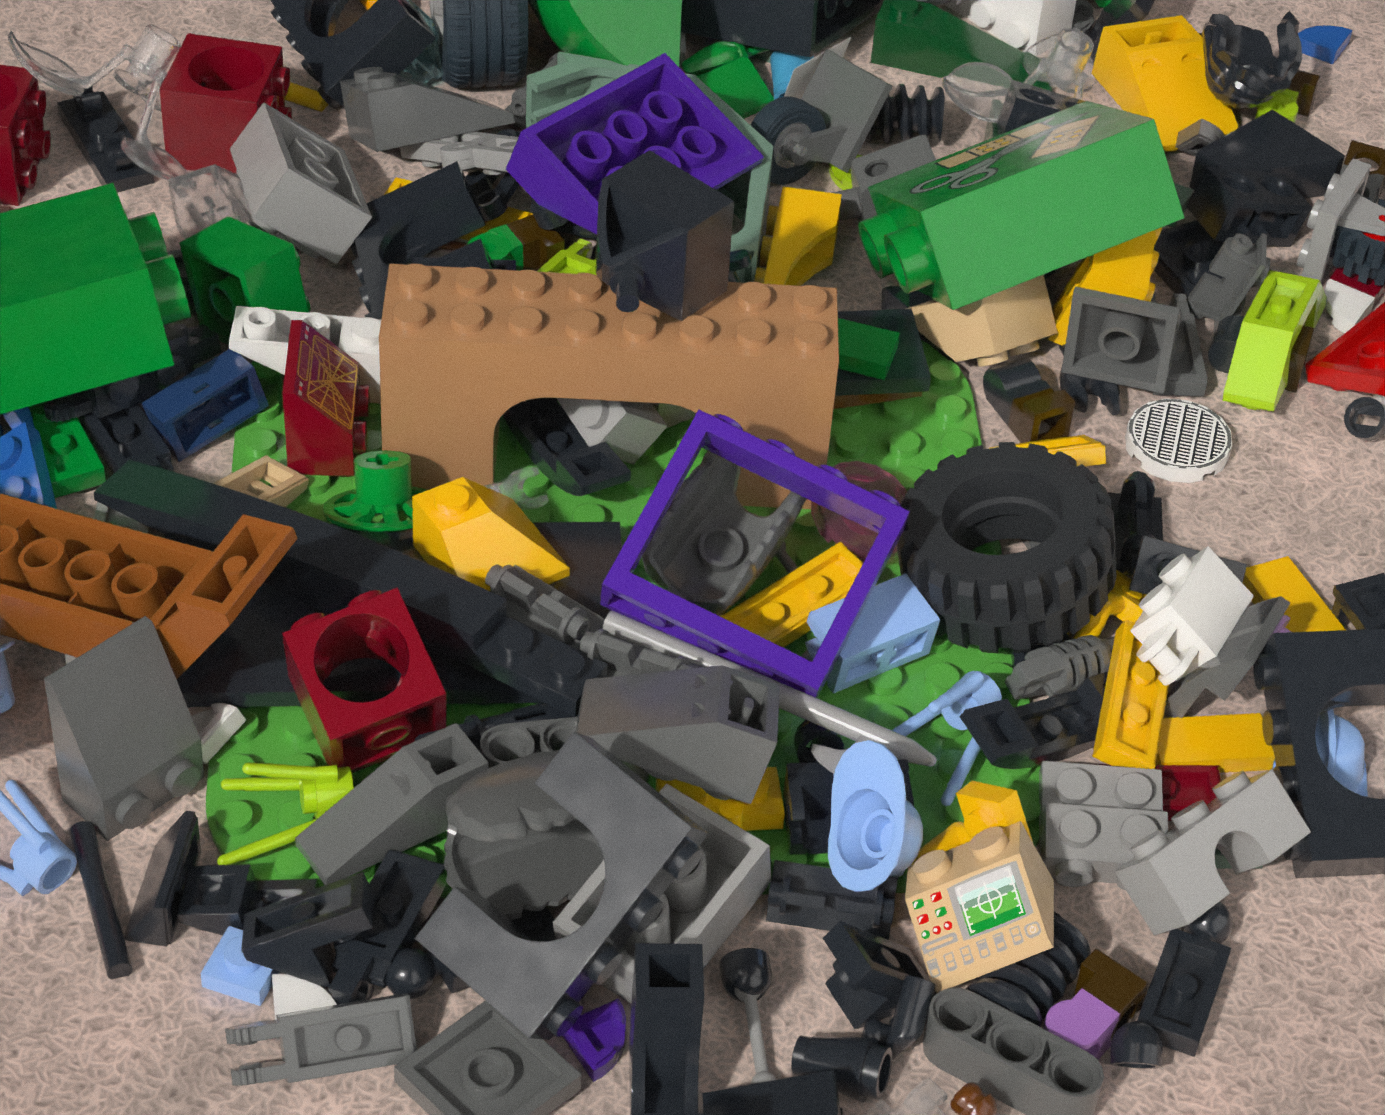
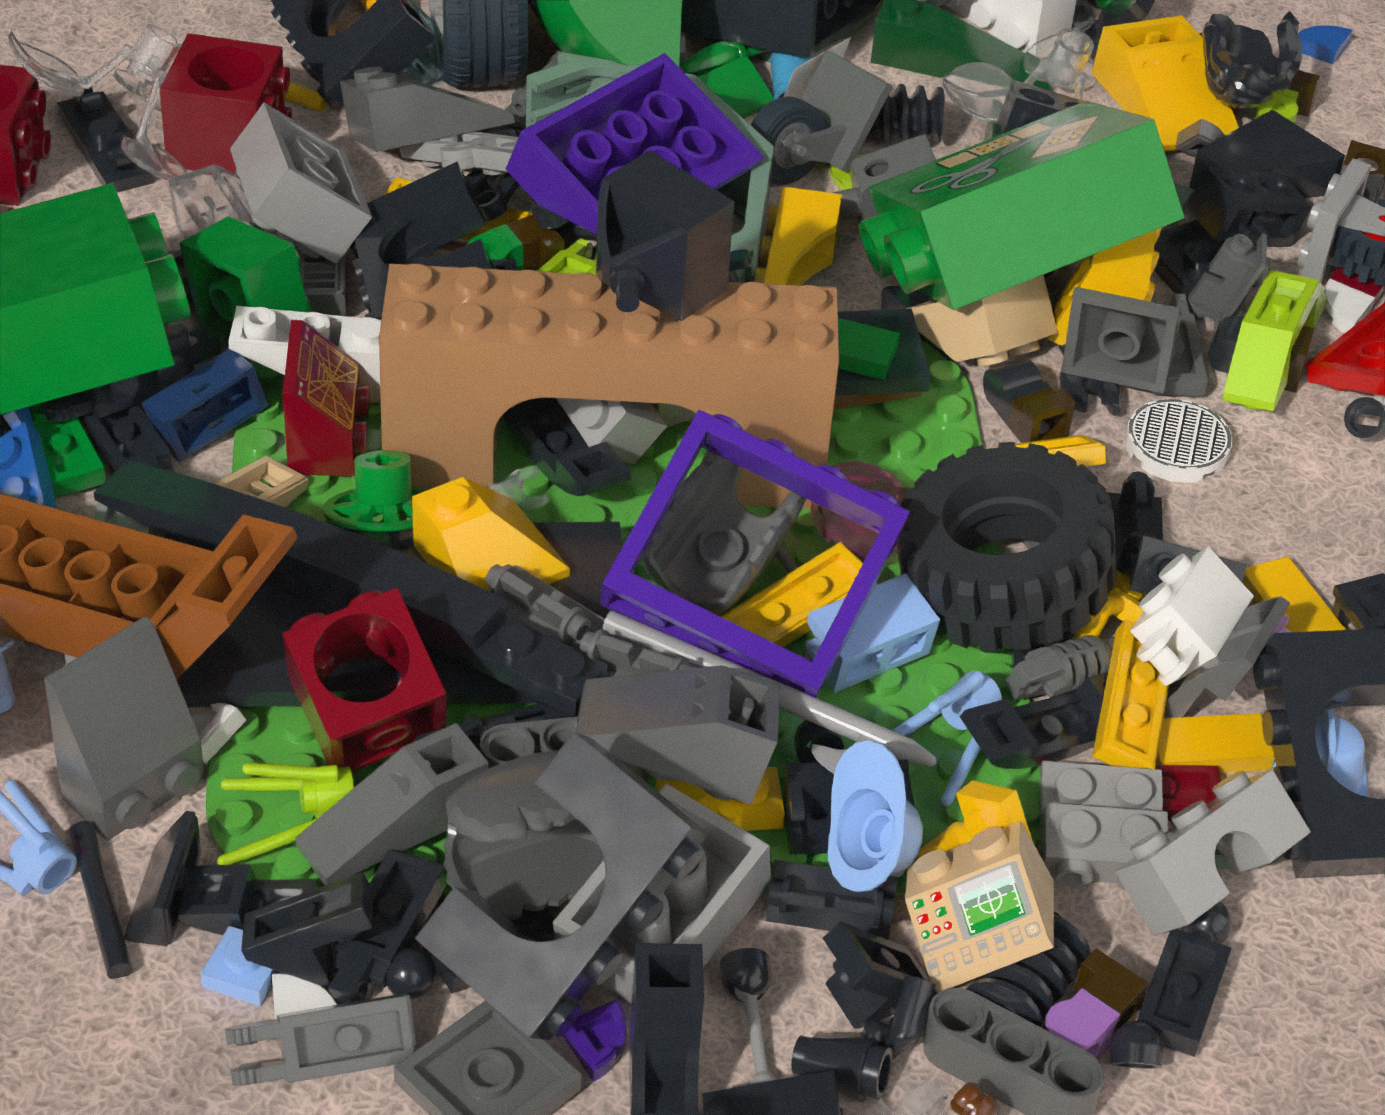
(324, 284): none -> dark grey slope

